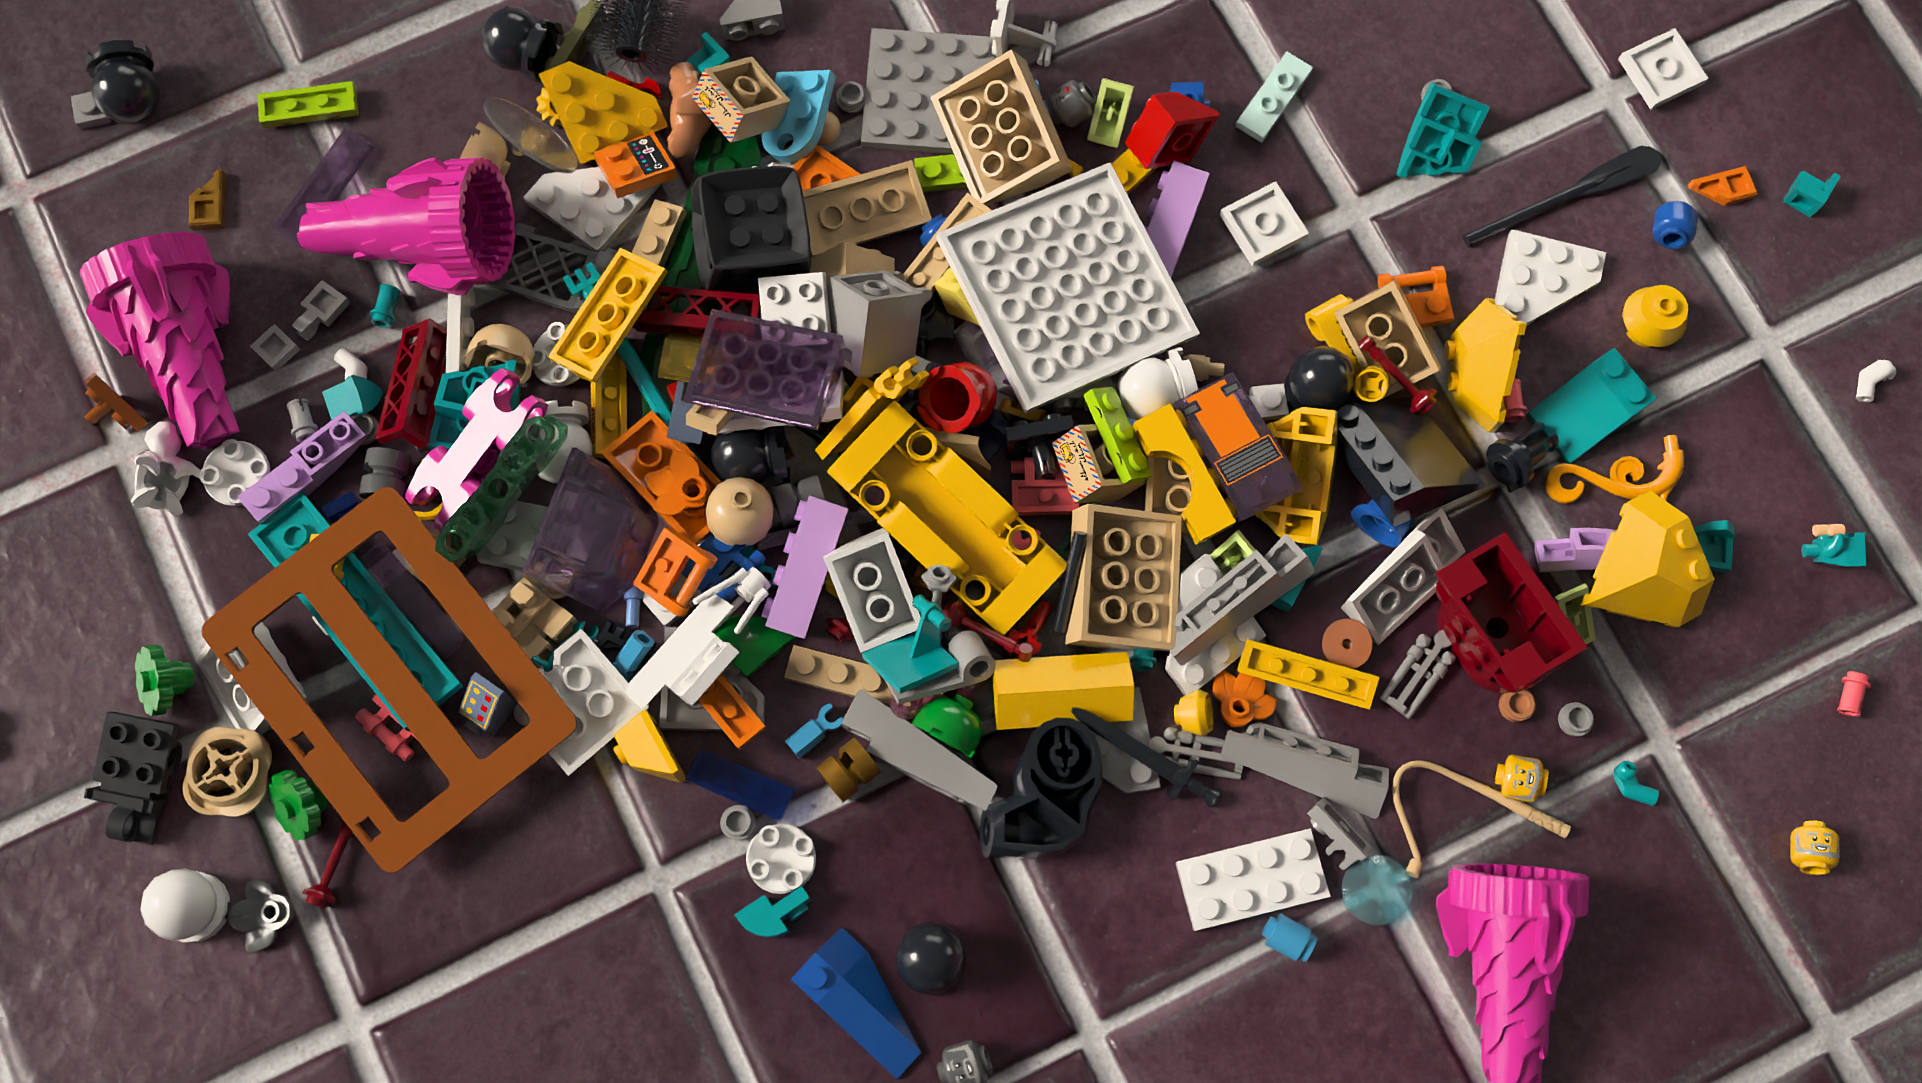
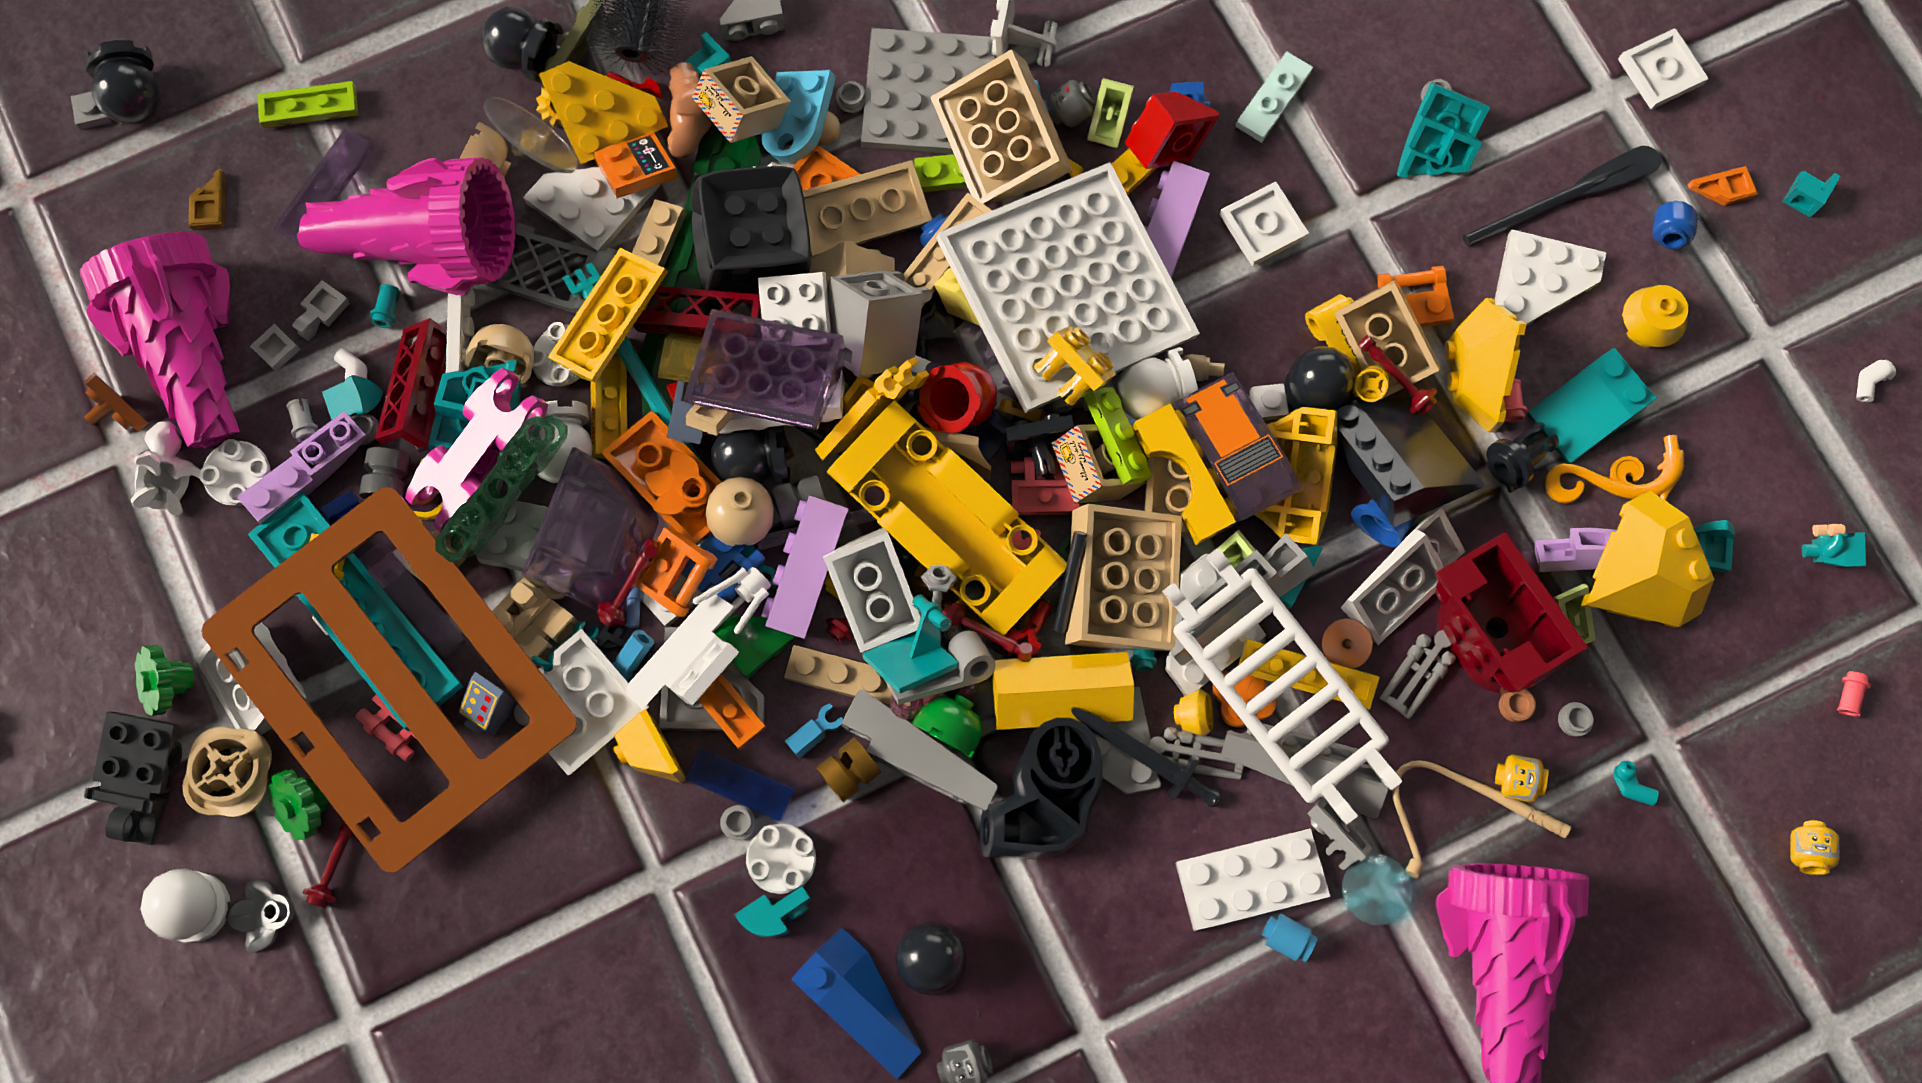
(612, 612): none -> dark red piece
(1073, 348): none -> yellow plate
(1314, 659): none -> white bar

